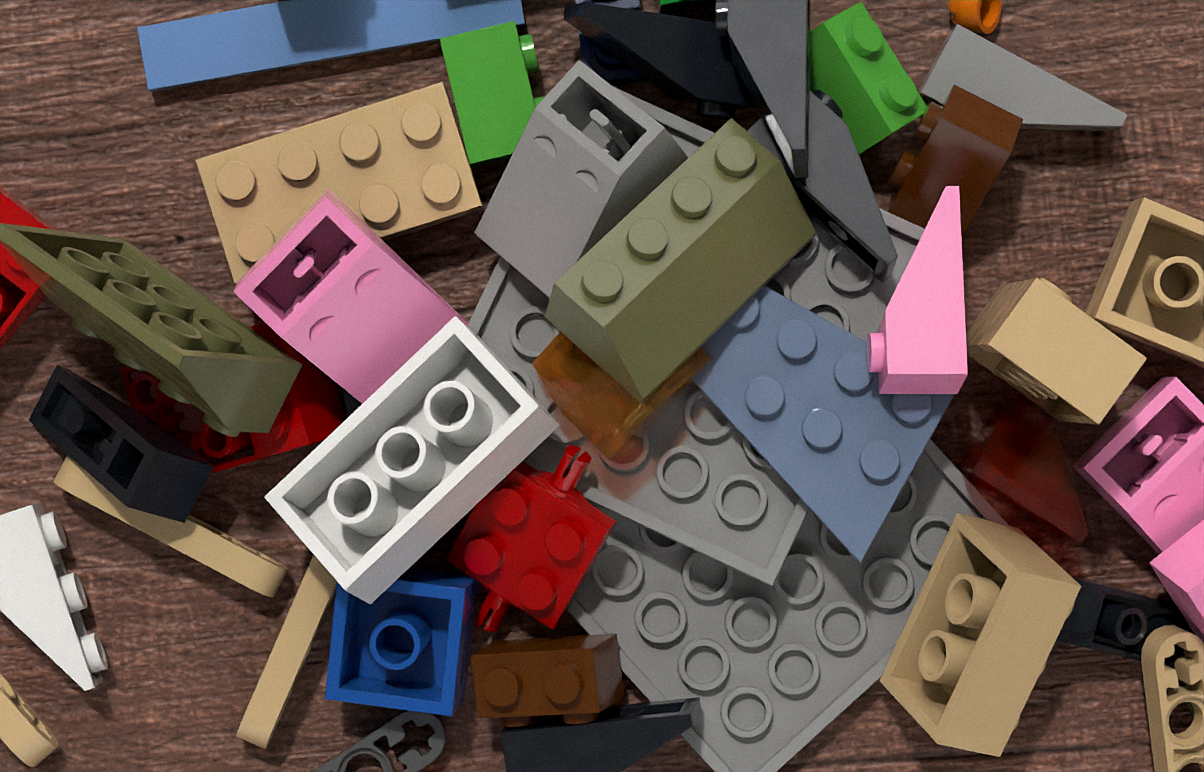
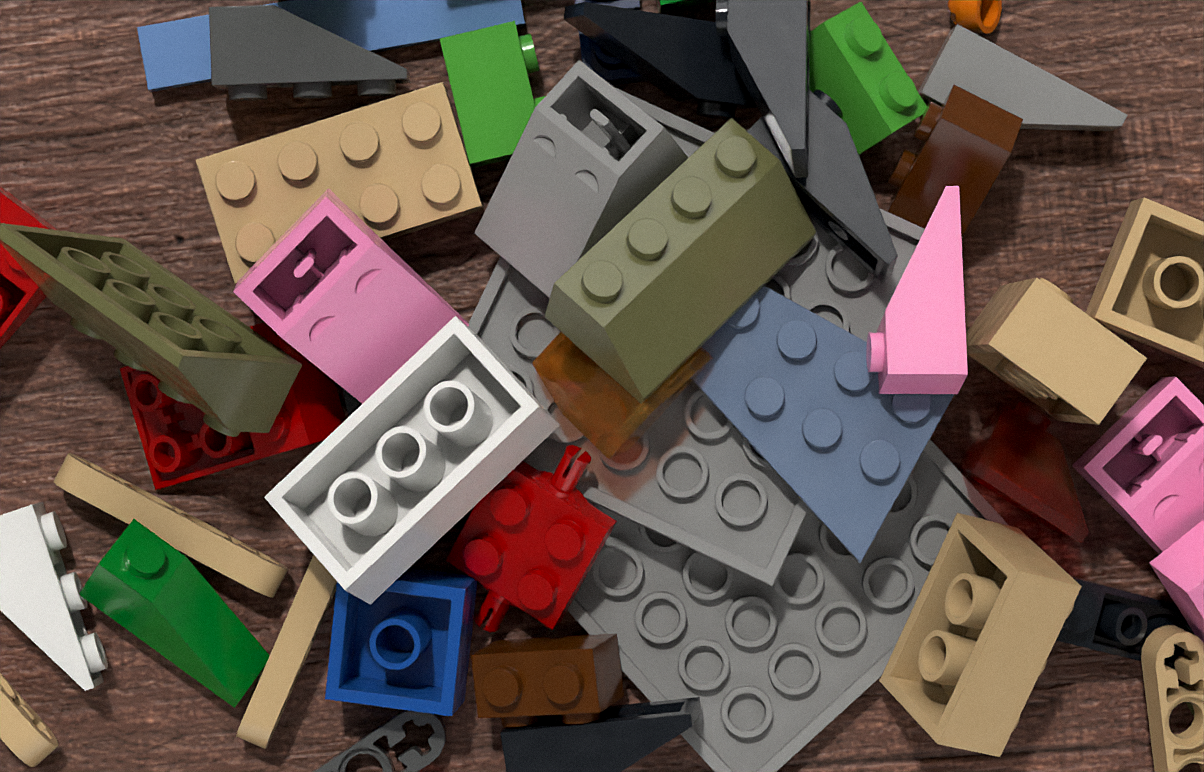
(121, 447): black slope -> none
(175, 612): none -> green slope
(276, 49): none -> dark grey slope

